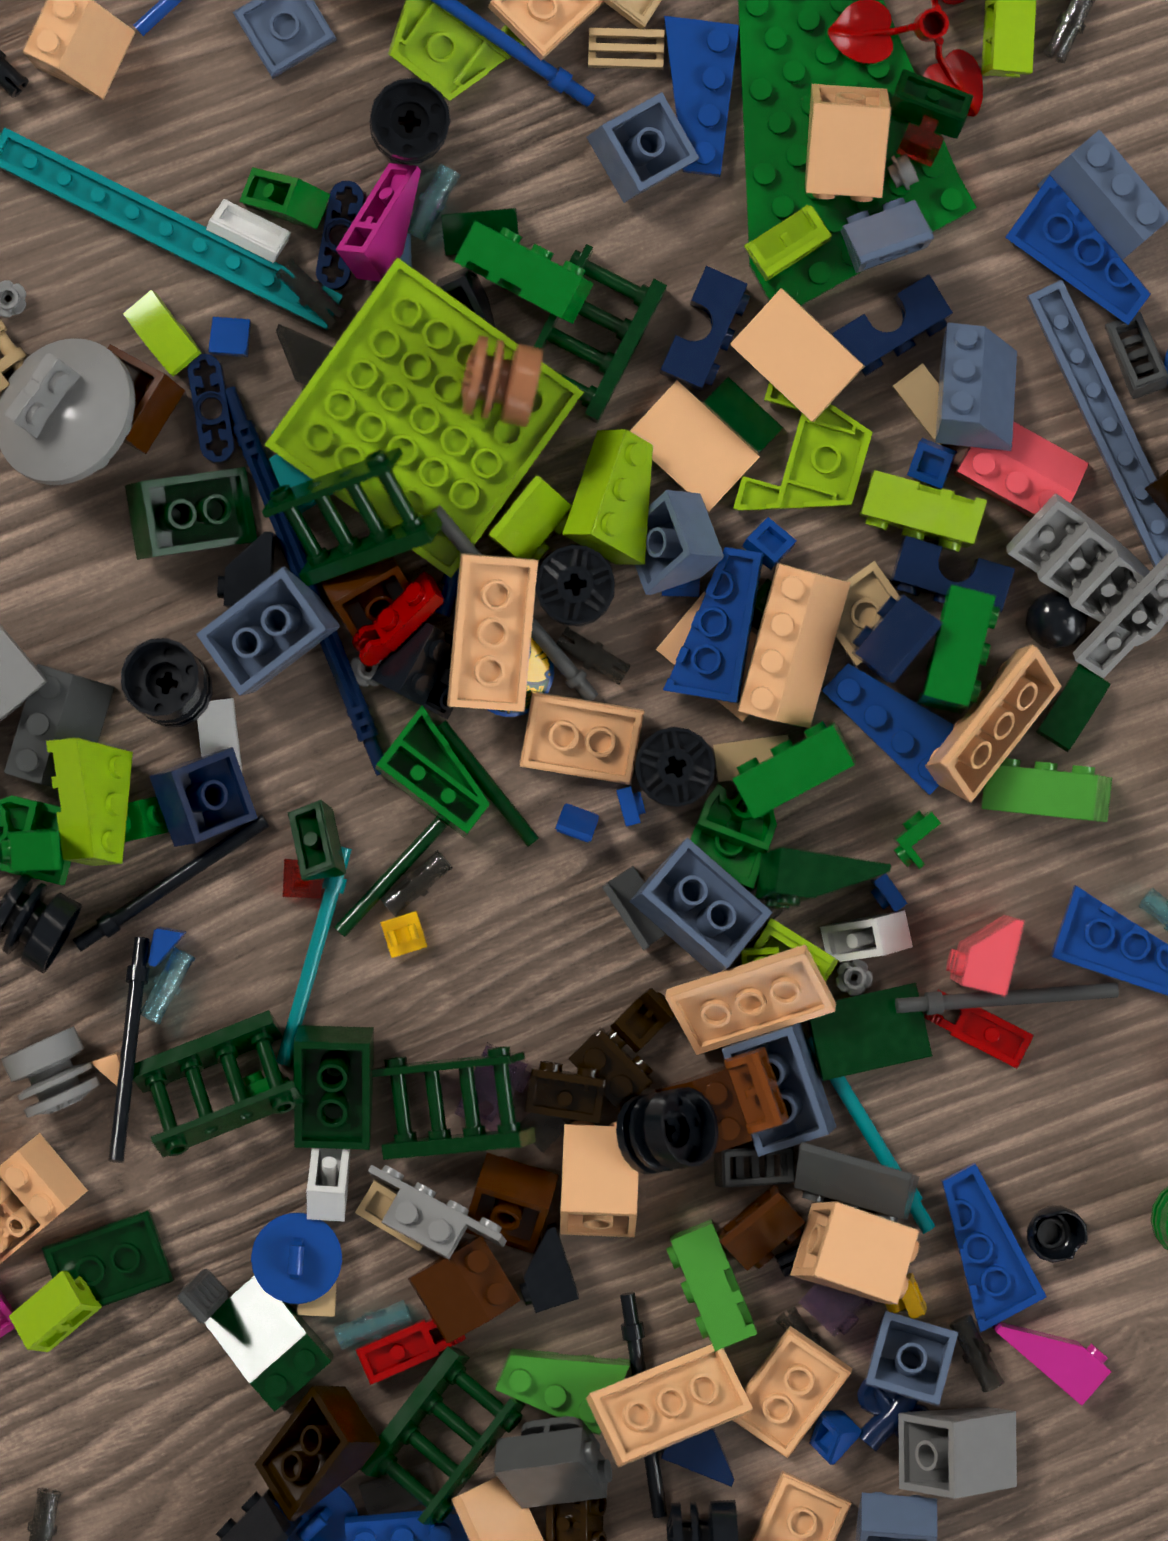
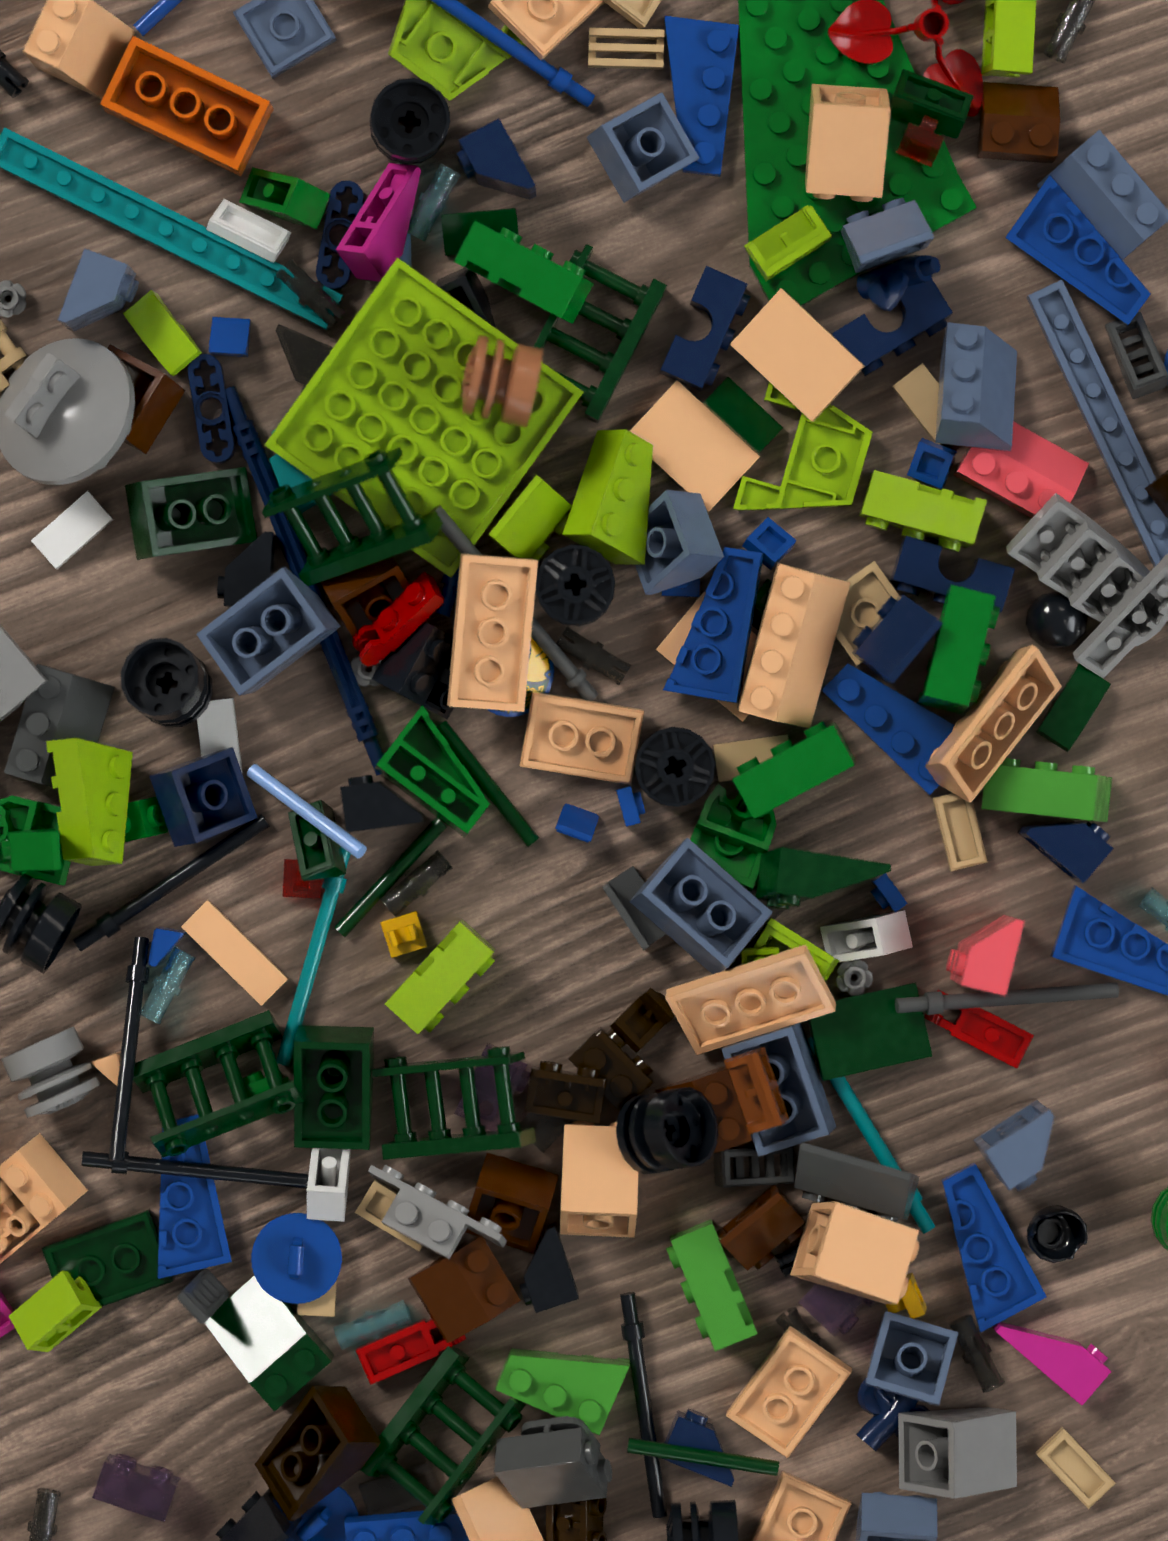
(72, 530): none -> white tile
(97, 290): none -> sand blue slope
(136, 1486): none -> clear purple brick
(186, 106): none -> orange brick
(190, 1218): none -> blue wing
(195, 1170): none -> black bar
(234, 952): none -> light nougat tile
(306, 811): none -> light blue bar
(375, 806): none -> black slope
(441, 978): none -> lime wedge
(495, 161): none -> dark blue slope
(668, 1404): light nougat plate -> none
(703, 1456): none -> dark green bar
(834, 1435): blue slope -> none
(887, 284): none -> dark blue plant
(902, 172): light grey plate -> none
(916, 828): green bracket -> none
(959, 831): none -> tan tile
(1018, 1145): none -> sand blue slope
(1019, 123): none -> reddish brown slope
(1070, 846): none -> dark blue slope
(1075, 1467): none -> tan tile

